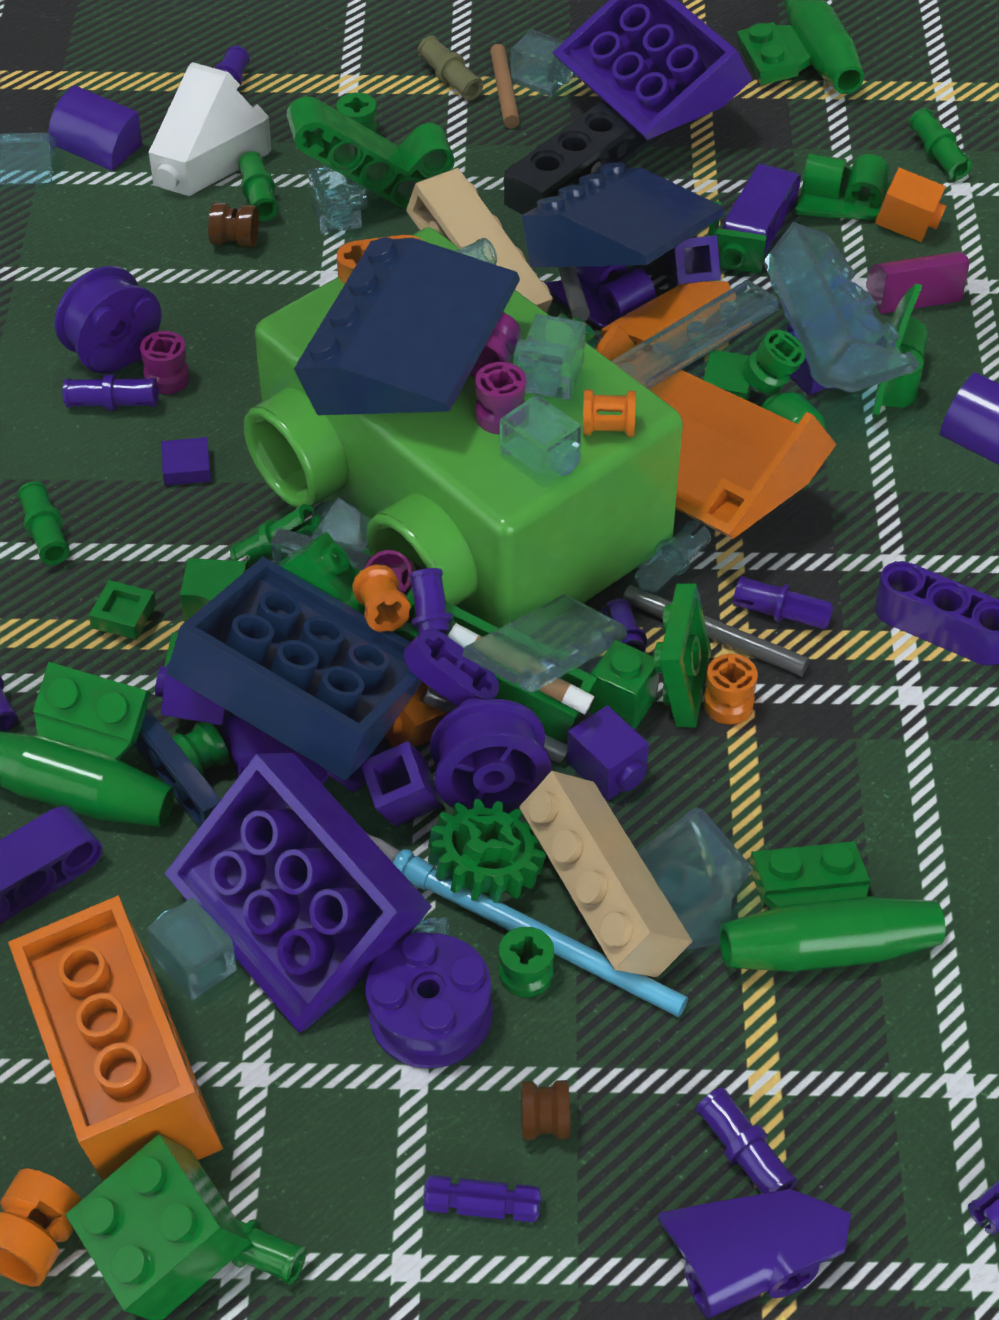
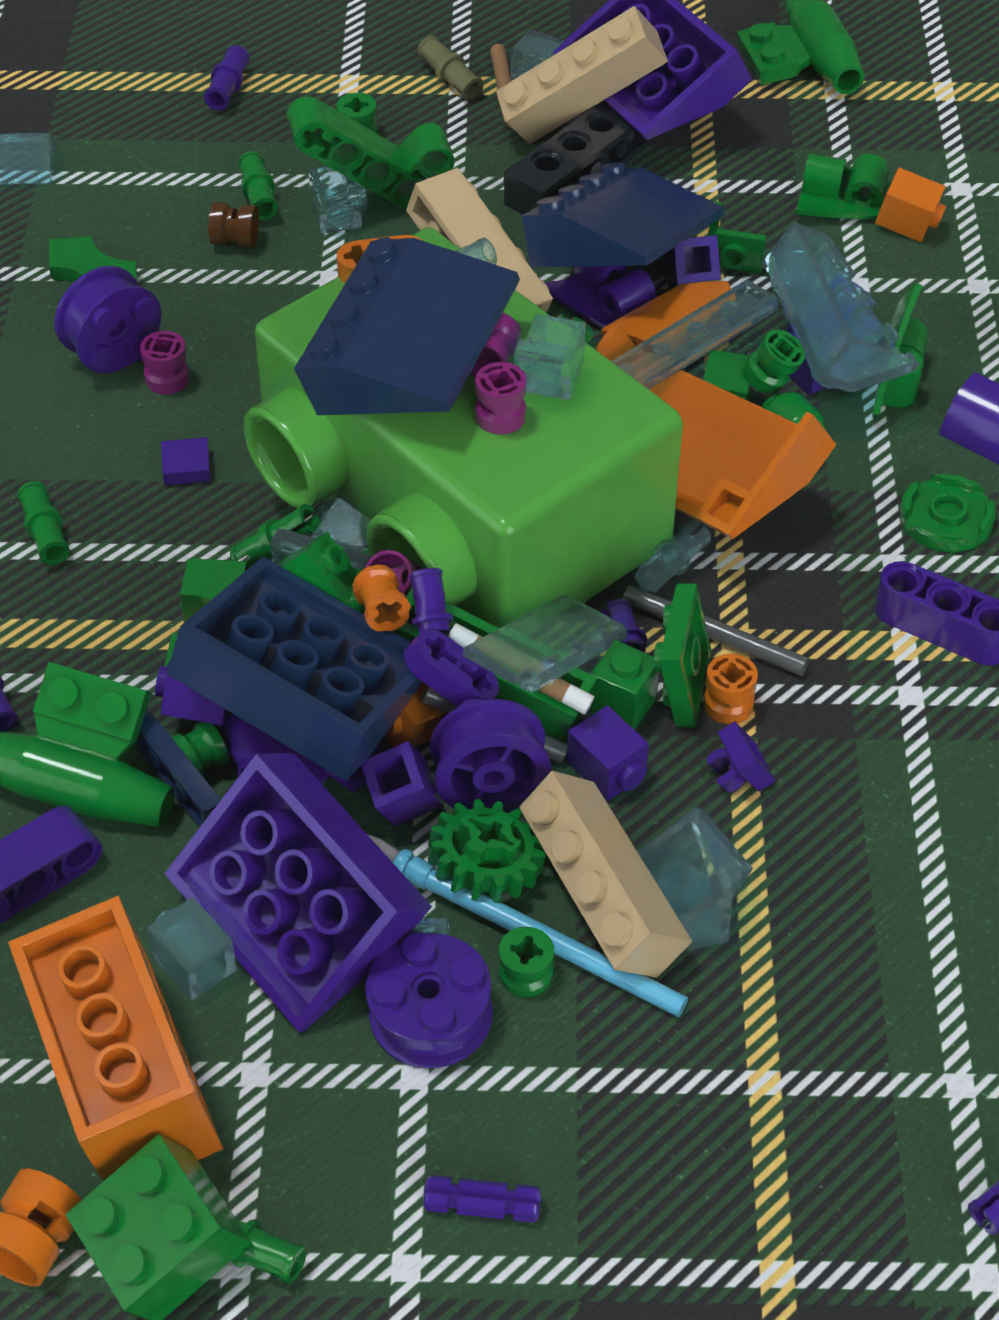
(78, 255): none -> green tile
(95, 128): dark purple brick -> none
(110, 392): dark purple pin -> none
(122, 609): green plate -> none
(206, 132): white slope -> none
(540, 441): clear light blue brick -> none
(545, 1110): reddish brown wheel -> none
(574, 292): dark grey bar -> none
(581, 75): none -> tan brick
(610, 403): orange bush -> none
(744, 760): none -> dark purple tile
(745, 1143): dark purple pin -> none
(754, 1246): dark purple panel -> none
(764, 202): dark purple beam -> none
(782, 603): dark purple axle -> none
(824, 915): green plate -> none
(940, 144): green pin -> none
(940, 274): magenta brick -> none
(954, 525): none -> green tile

